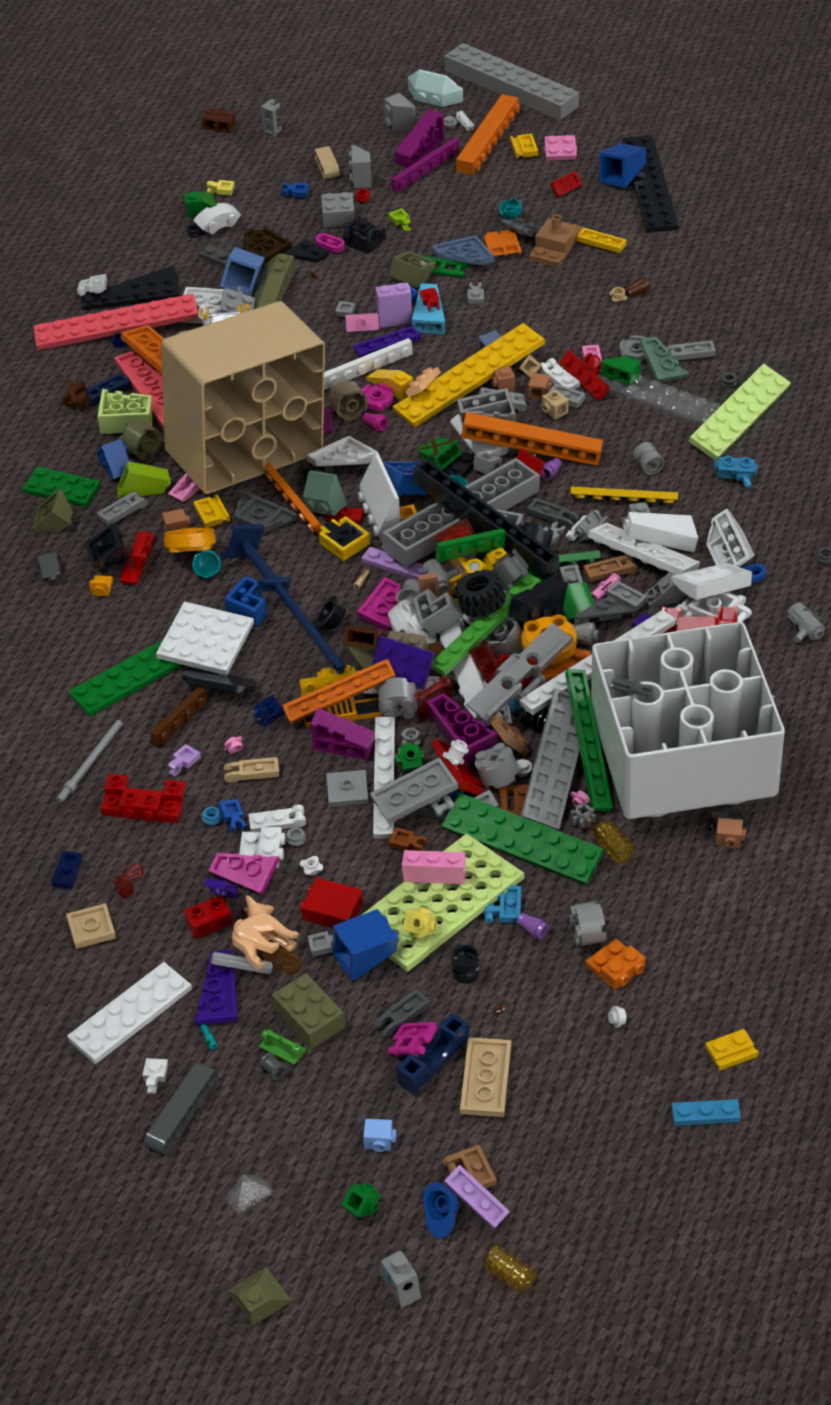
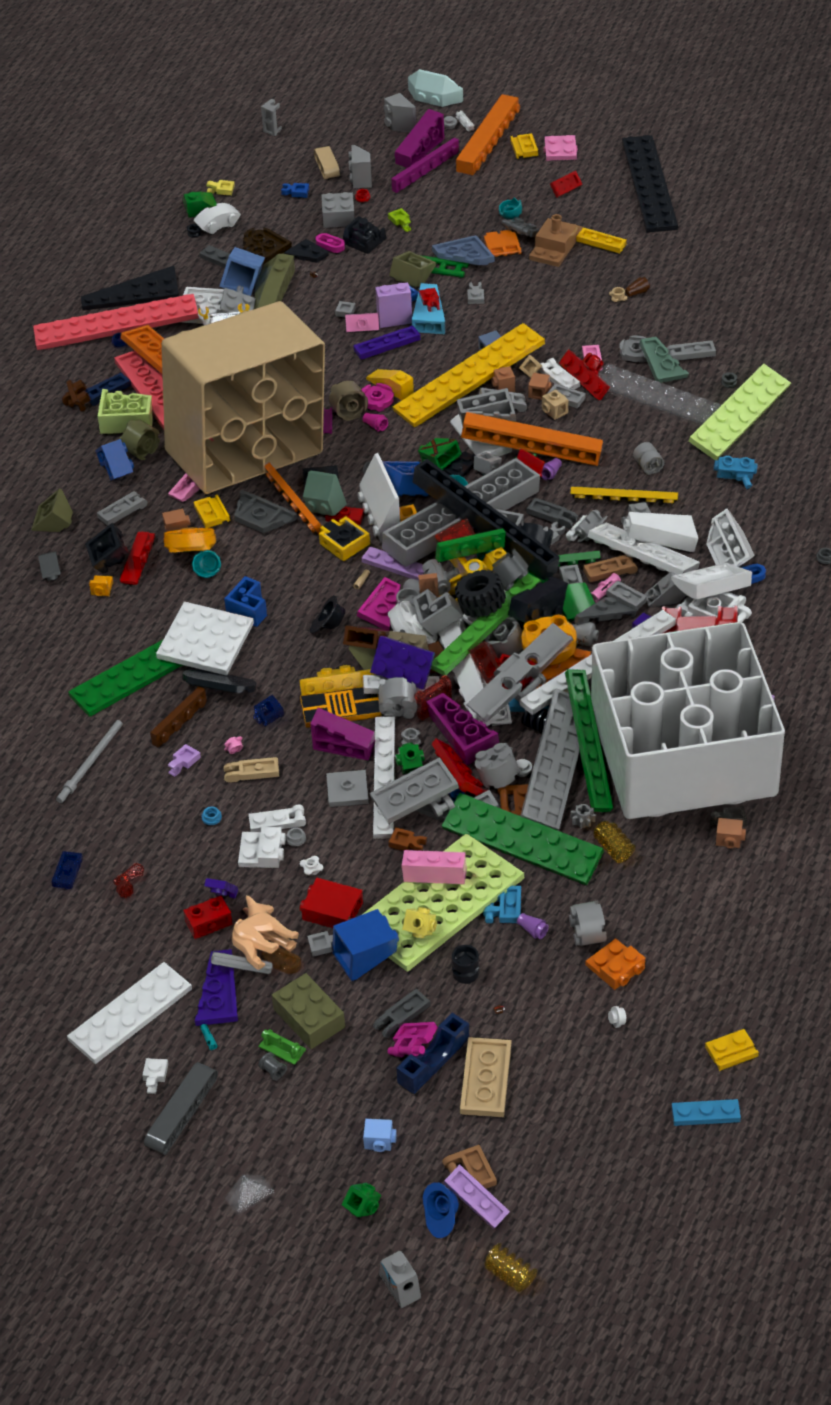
(76, 489): green plate -> none
(90, 926): tan plate -> none
(95, 284): white plate -> none
(142, 803): red bracket -> none
(143, 480): lime slope -> none
(218, 120): copper brick -> none
(232, 812): blue plate -> none
(244, 543): dark blue piece -> none
(245, 870): dark pink wing -> none
(259, 1296): olive slope -> none
(339, 691): orange plate -> none
(342, 452): white plate -> none
(368, 363): white plate -> none
(422, 381): light nougat plate -> none
(456, 752): white brick -> none
(510, 735): medium nougat plate -> none
(511, 80): light grey brick -> none
(580, 798): bright pink plate -> none
(621, 164): blue slope -> none
(621, 369): green slope -> none
(631, 687): dark grey axle -> none
(807, 621): light grey piece -> none

